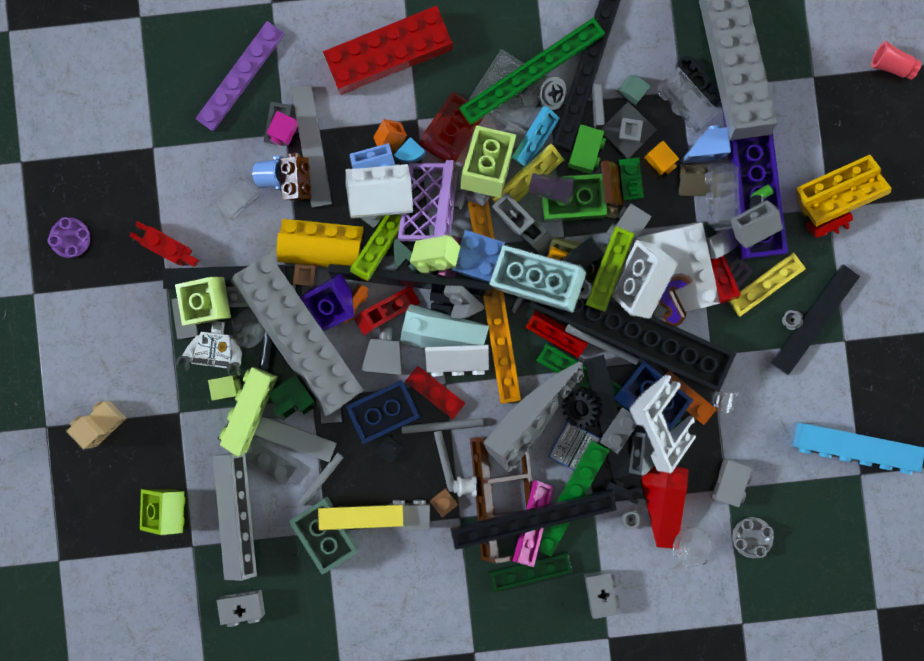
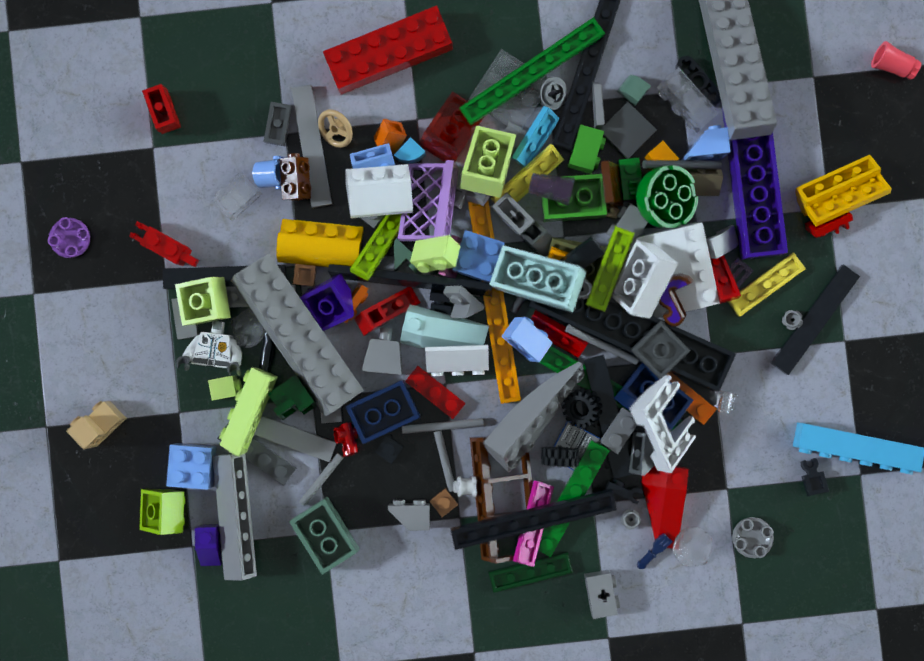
(161, 109): none -> red brick
(191, 466): none -> light blue brick
(208, 544): none -> dark purple slope
(229, 604): light grey brick -> none
(240, 76): medium lavender plate -> none
(282, 129): dark pink brick -> none
(338, 125): none -> tan piece
(346, 435): none -> red plate
(360, 517): light yellow tile -> none
(527, 339): none -> light blue brick
(559, 456): none -> black tyre
(630, 130): light grey plate -> none
(659, 546): none -> dark blue piece
(660, 350): none -> dark grey tile
(667, 197): none -> green cylinder
(686, 164): none -> dark grey bar
(722, 195): clear brick -> none
(732, 483): light grey brick -> none
(756, 224): light grey brick -> none
(758, 196): arm -> none
(814, 481): none -> black plate

